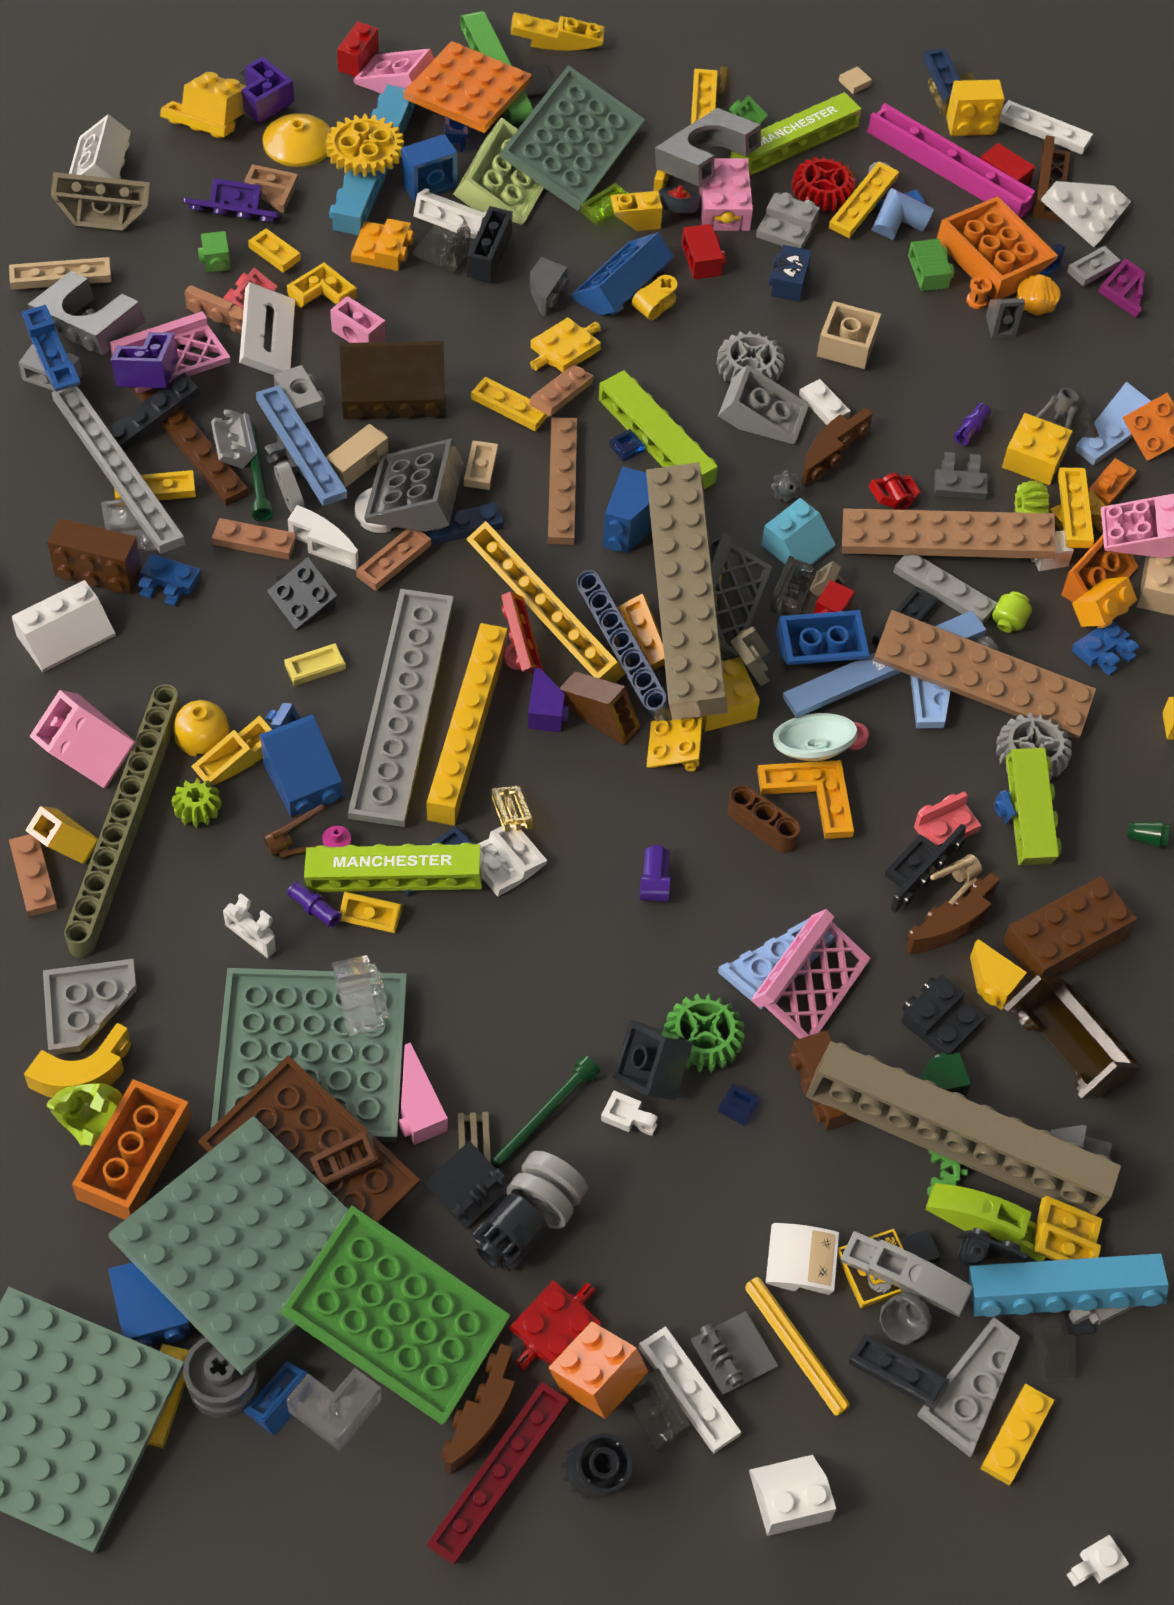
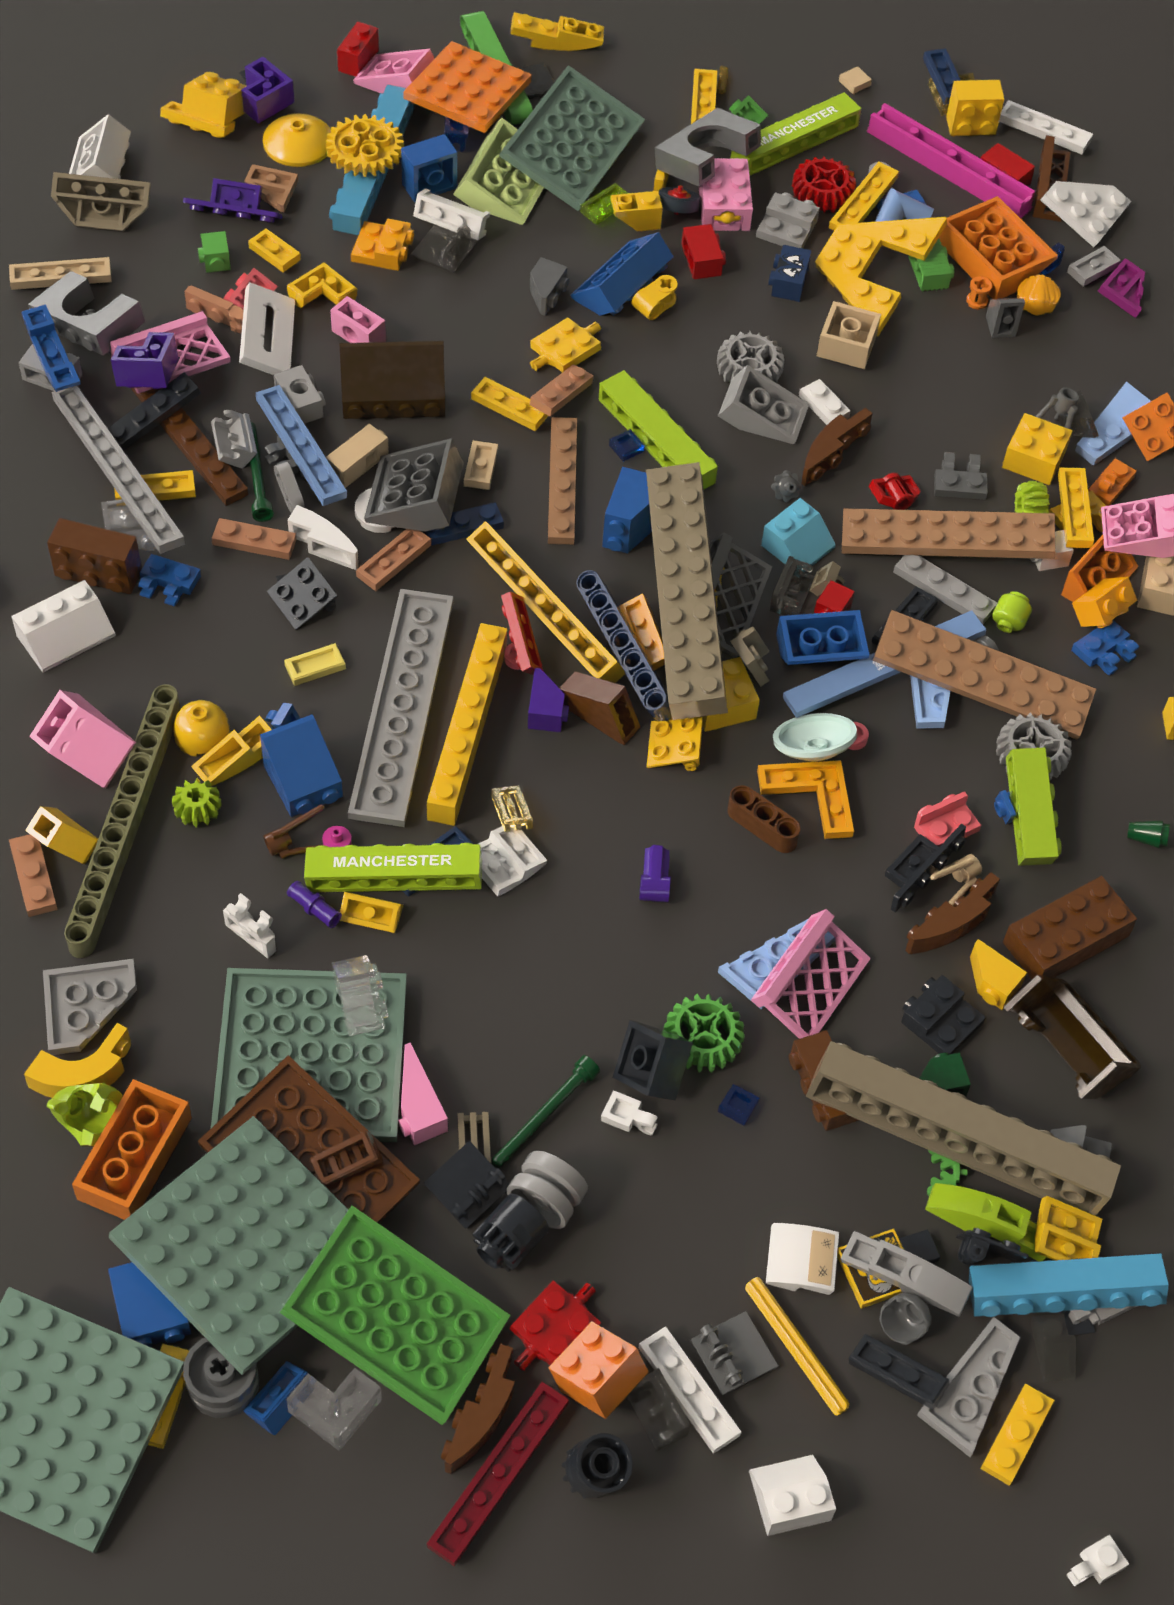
(489, 244): black brick -> none
(854, 248): none -> yellow wing
(972, 424): dark purple pin -> none

